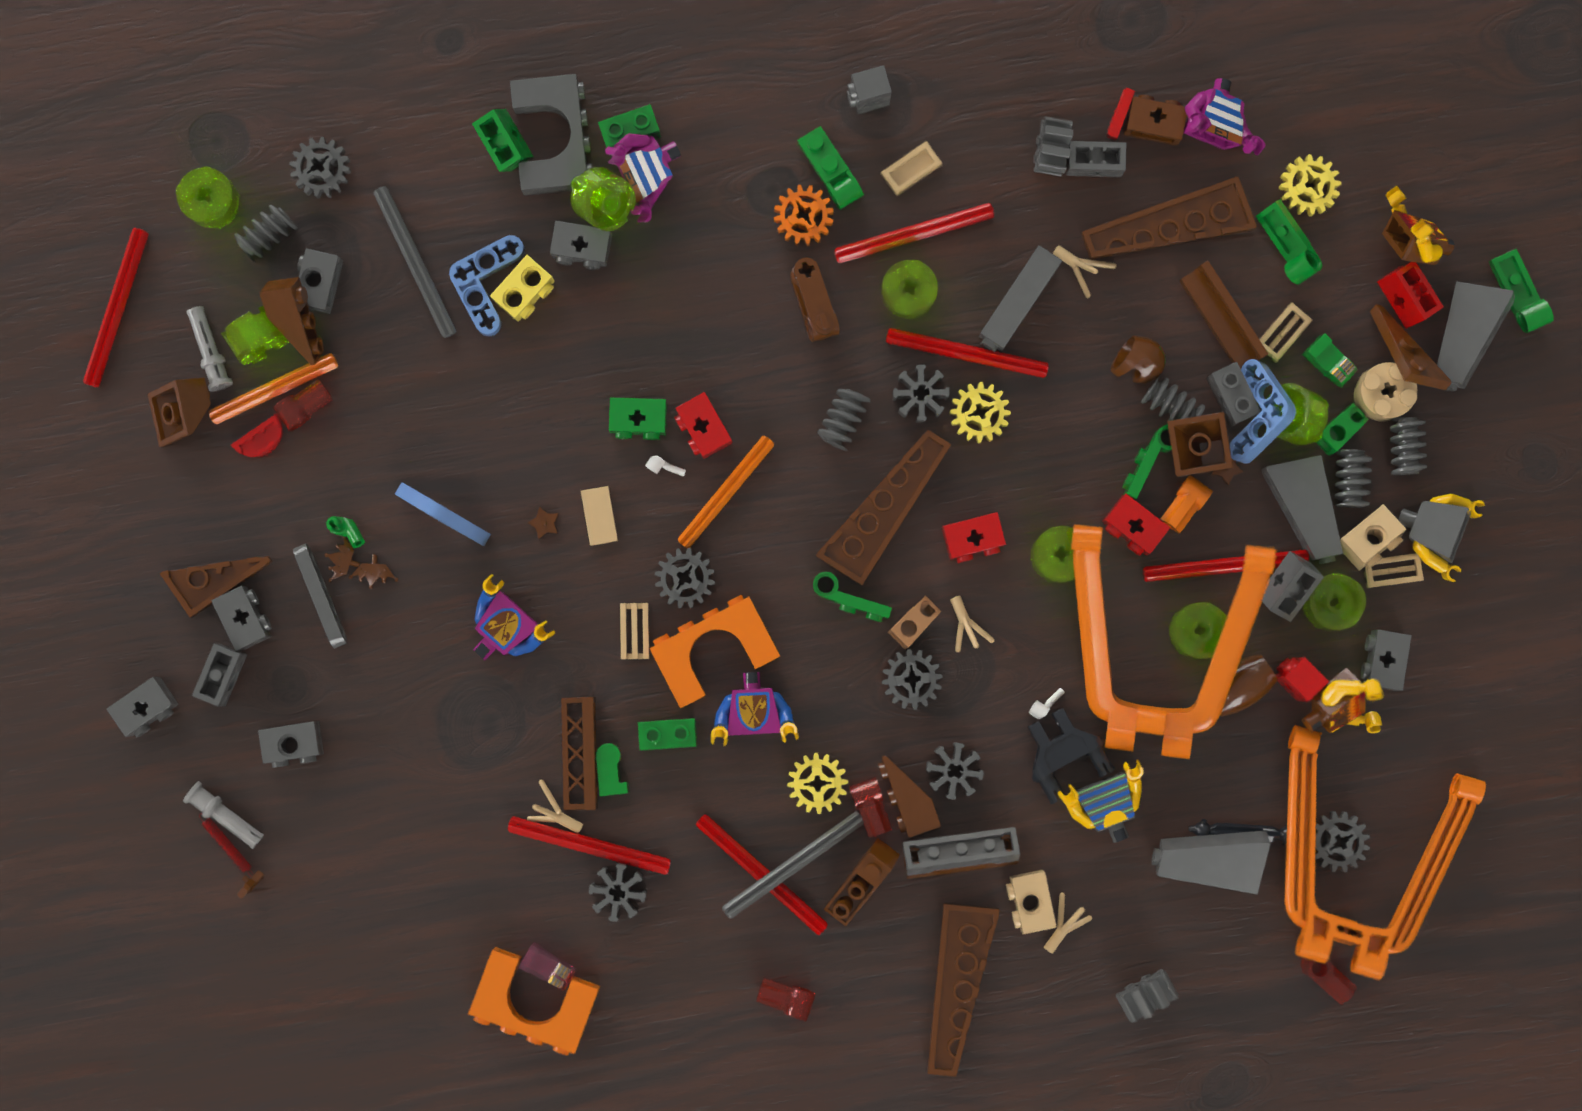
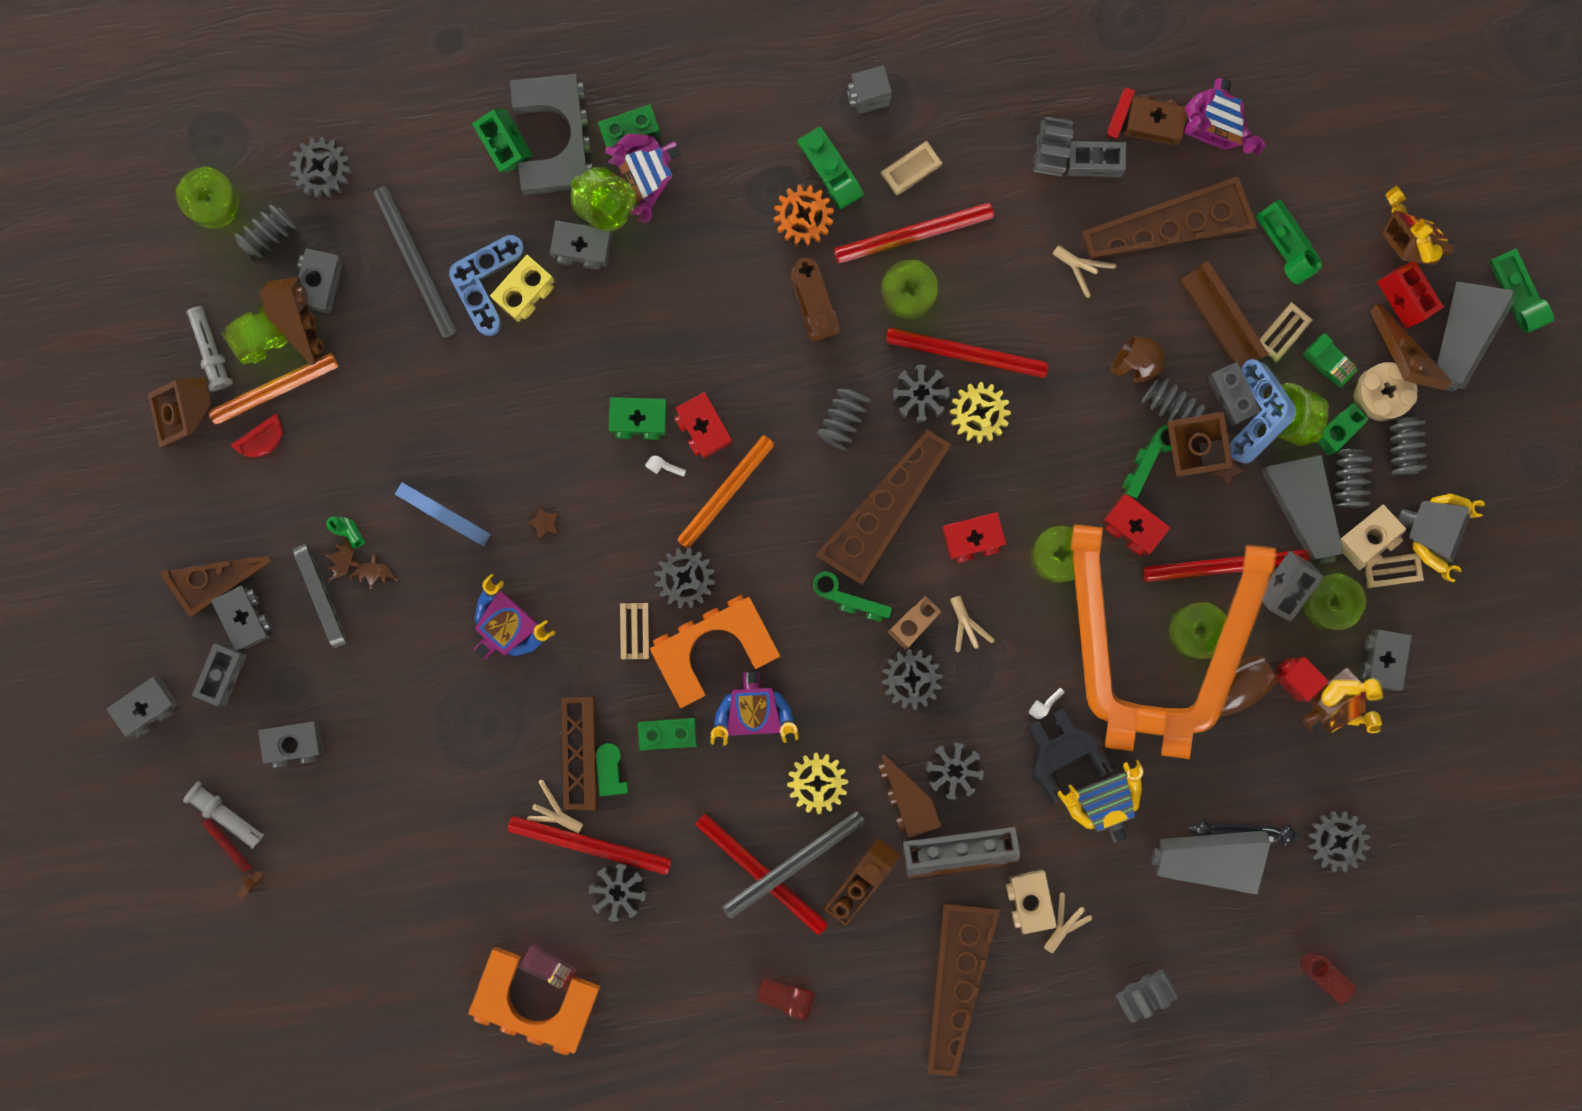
(115, 307): red axle -> none
(297, 408): clear red piece -> none
(599, 515): tan tile -> none
(869, 802): clear red piece -> none
(1019, 299): dark grey slope -> none
(1189, 499): orange piece -> none
(1307, 175): light yellow gear -> none
(1321, 928): orange piece -> none

